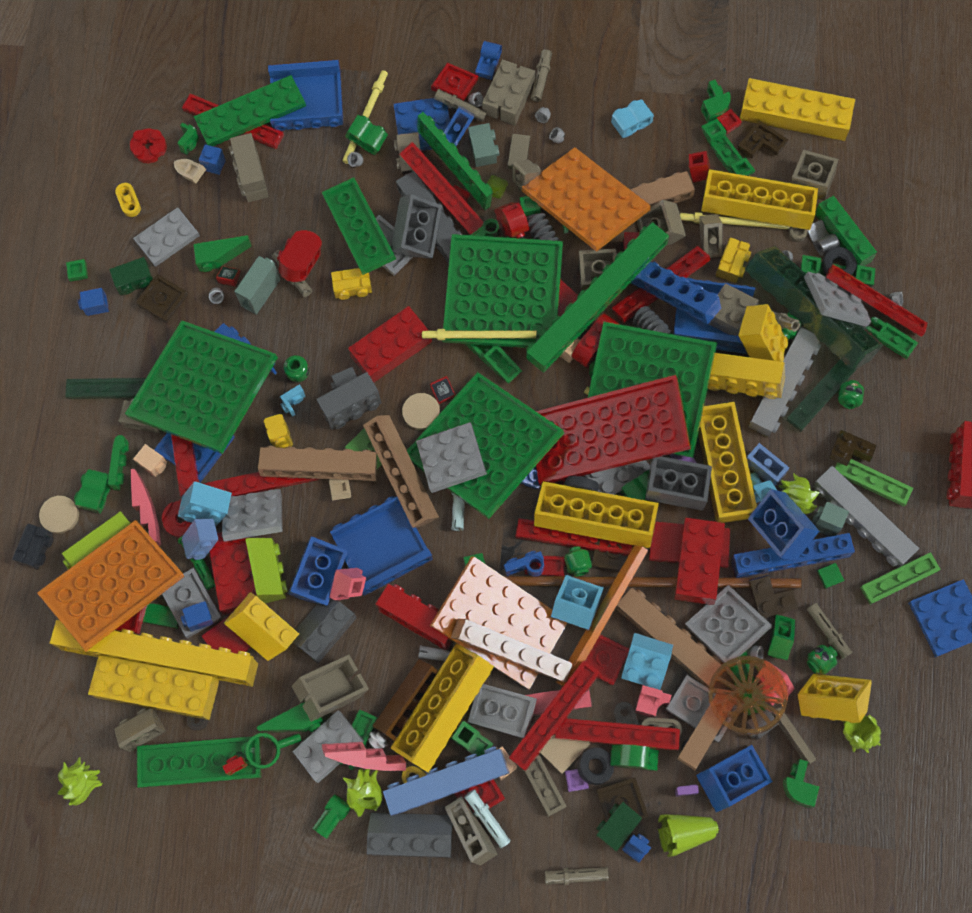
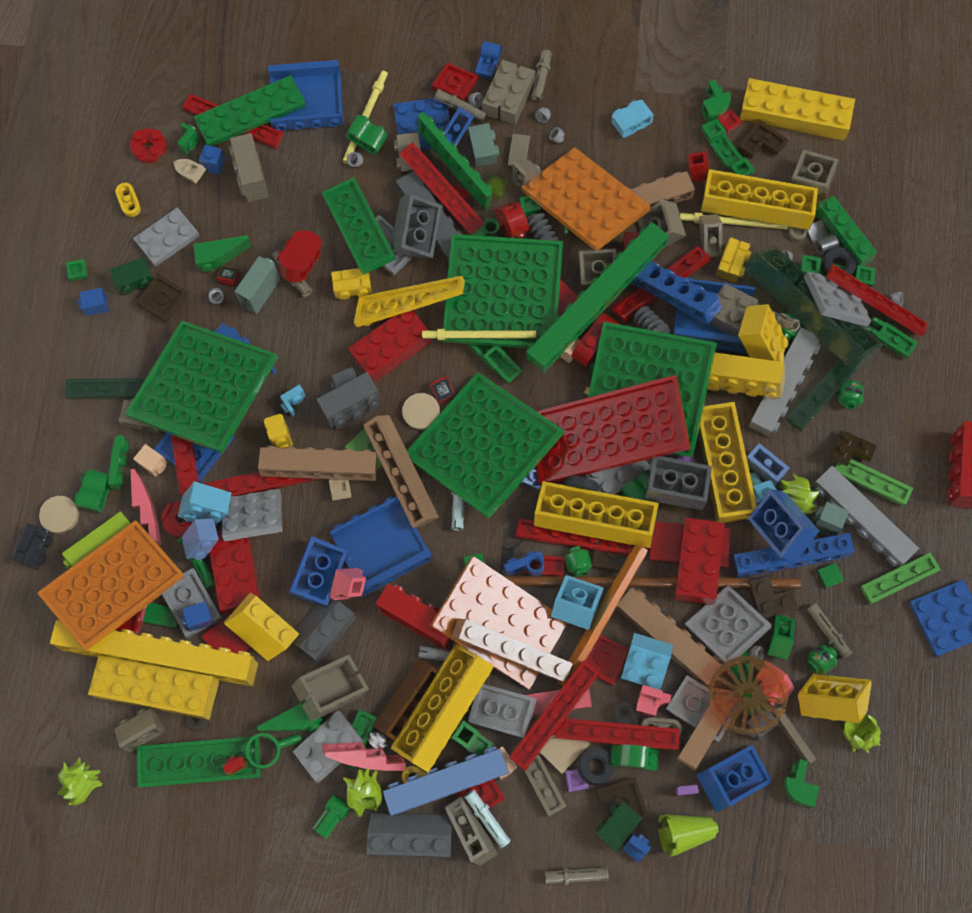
(266, 569): lime slope -> none
(296, 368): green head -> none
(401, 300): none -> yellow wing
(451, 457): light grey plate -> none

